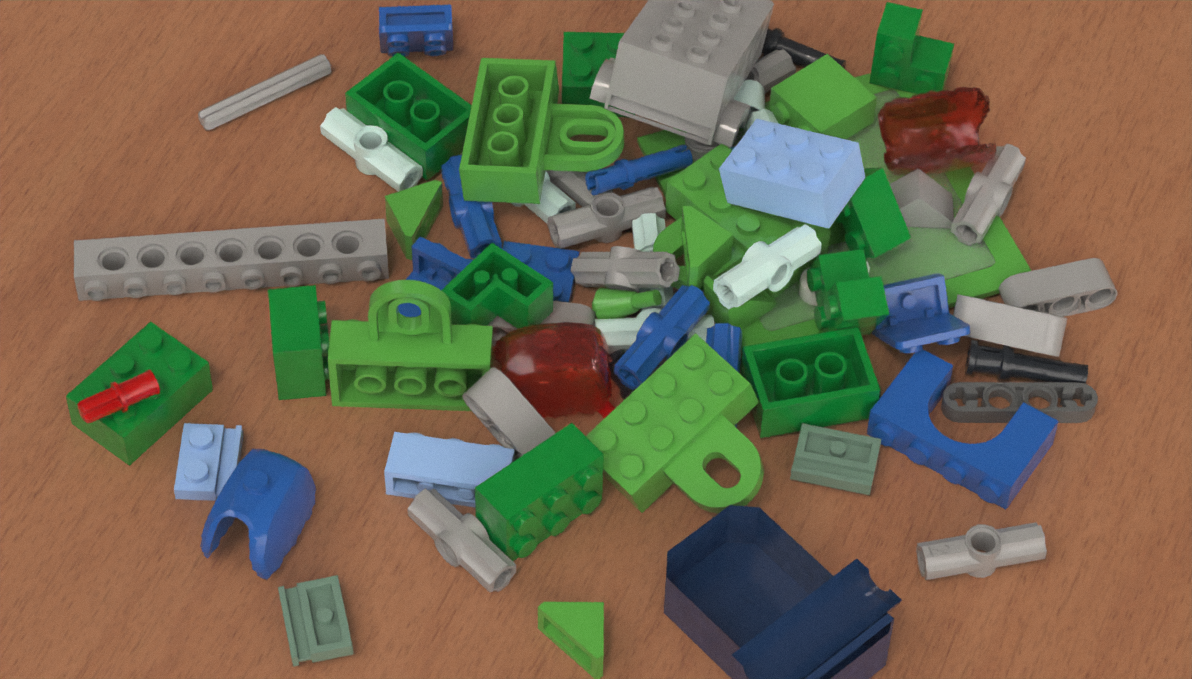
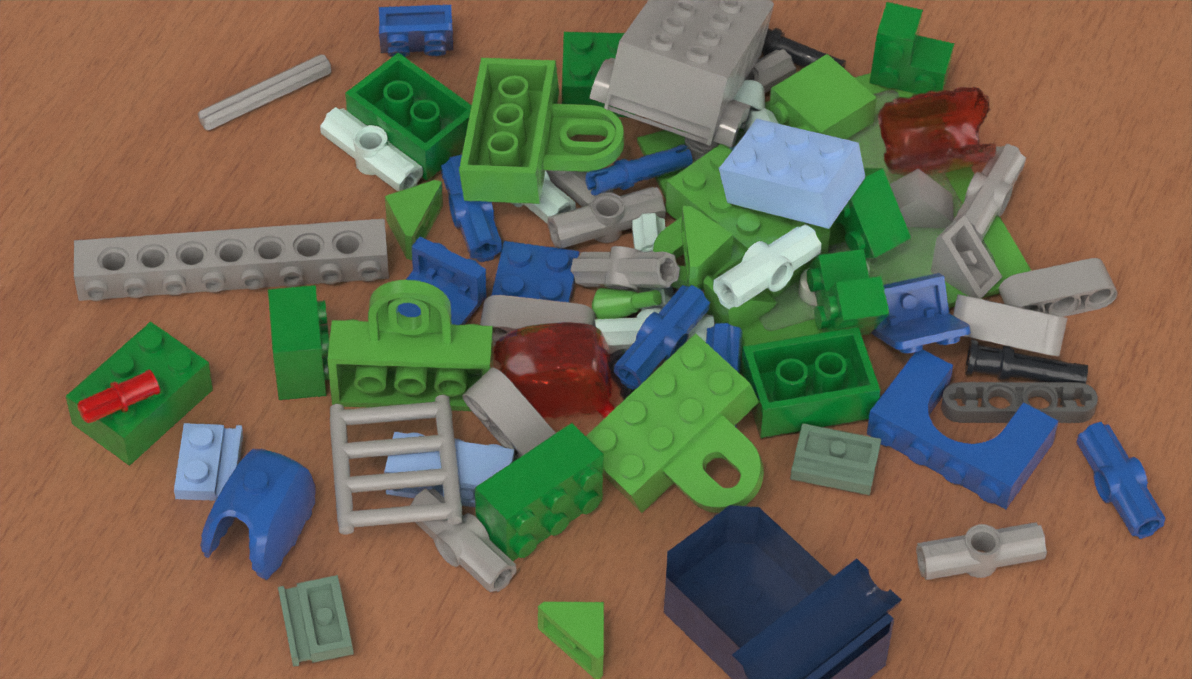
(346, 485): none -> light grey bar
(499, 287): green brick -> none
(964, 259): none -> light grey slope
(1120, 480): none -> blue piece

